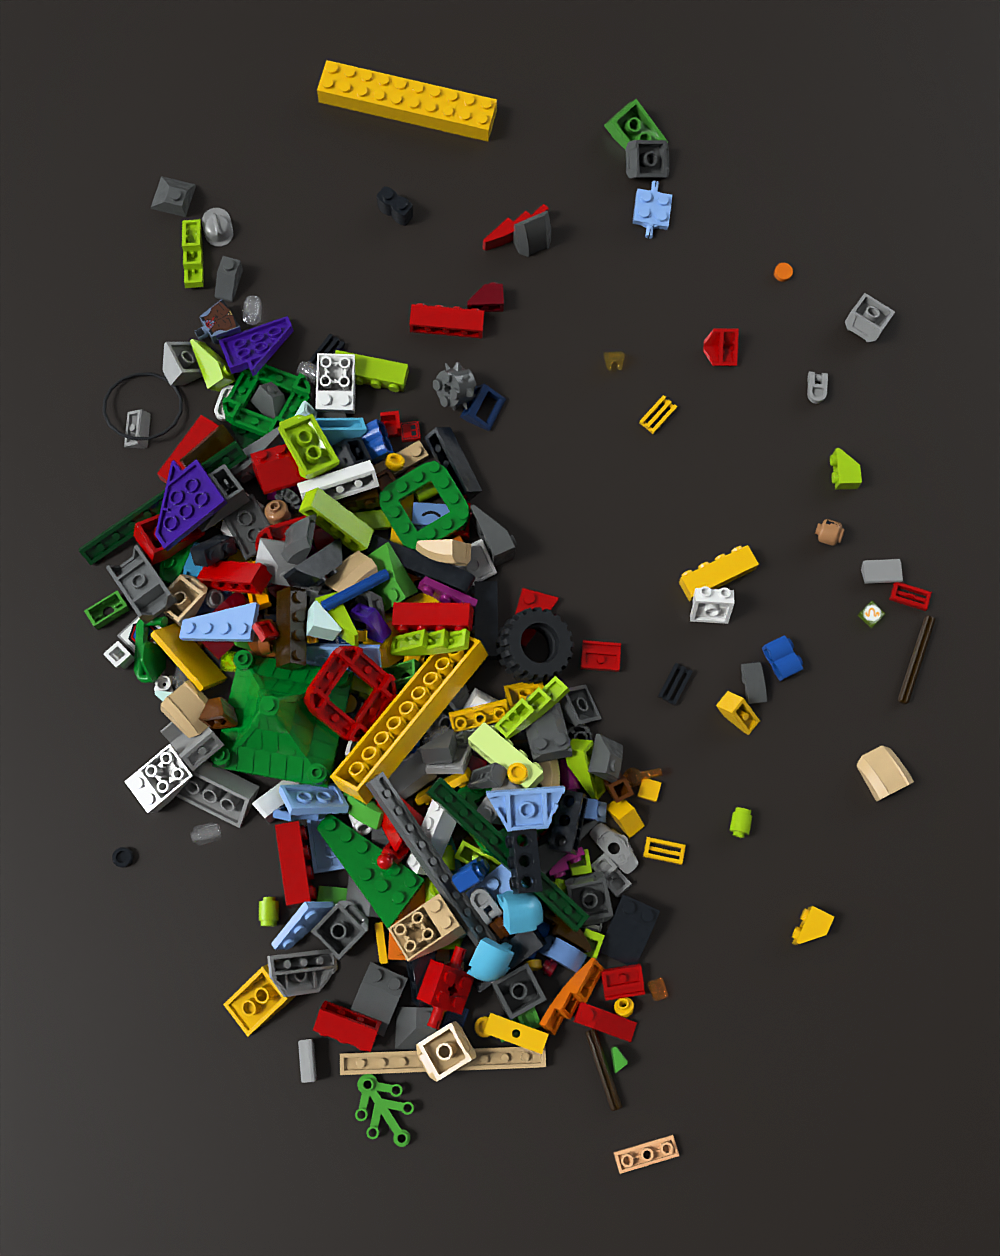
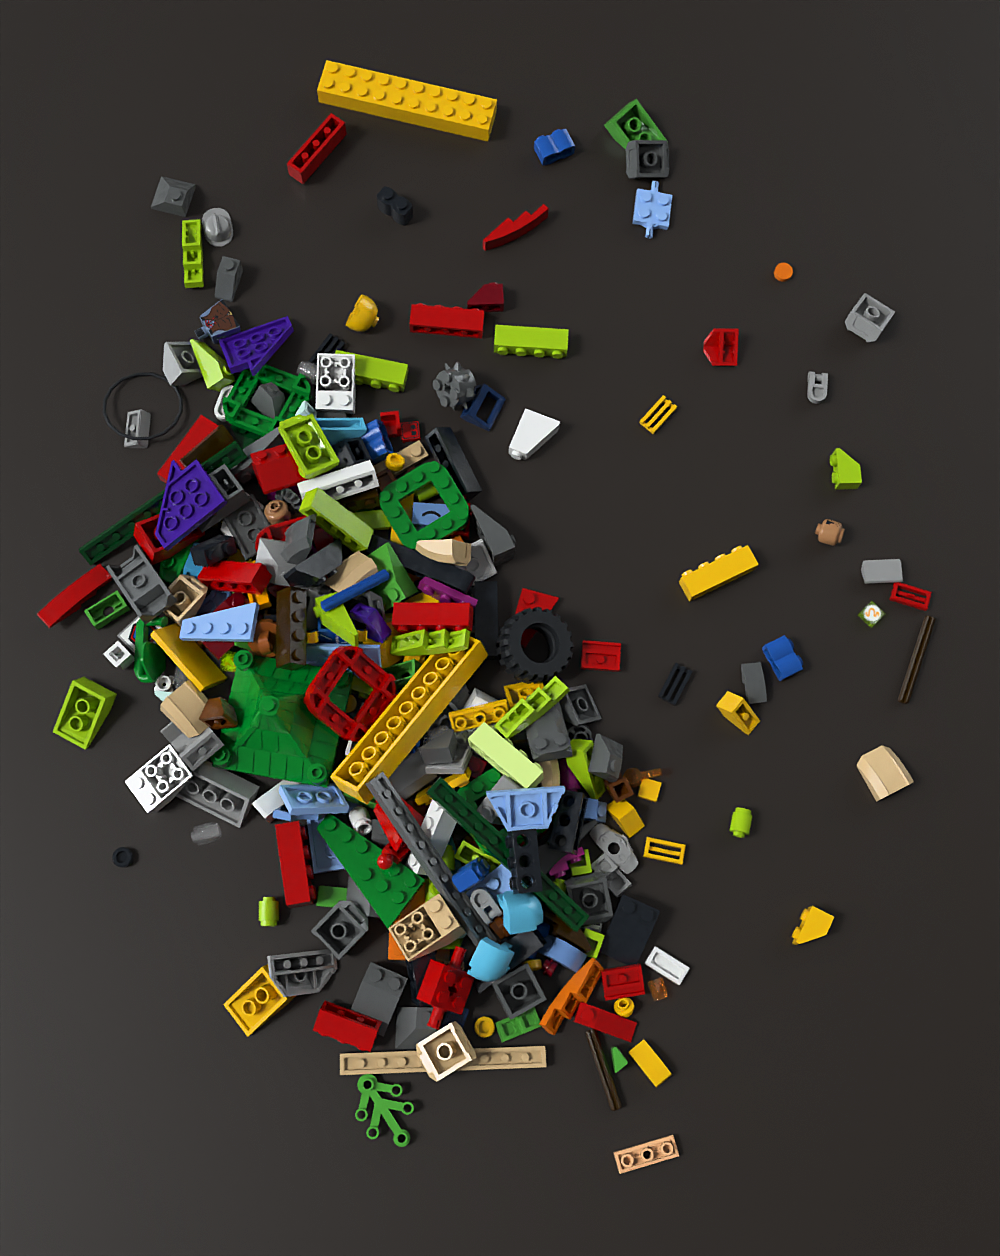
(74, 595): none -> red slope
(83, 711): none -> lime slope
(214, 598): light grey plate -> none
(252, 310): clear brick -> none
(265, 630): red tile -> none
(301, 923): light blue wing -> none
(307, 1060): light grey slope -> none
(316, 148): none -> red brick
(321, 624): light aqua slope -> none
(363, 315): none -> yellow cylinder
(367, 814): bright green slope -> none
(381, 943): yellow tile -> none
(487, 777): dark grey slope -> none
(503, 1029): yellow tile -> none
(517, 773): yellow tile -> none
(531, 341): none -> lime brick
(532, 234): dark grey slope -> none
(532, 434): none -> white slope
(554, 146): none -> blue brick
(618, 357): clear yellow tile -> none
(650, 1063): none -> yellow slope
(666, 965): none -> white tile
(712, 605): white plate -> none

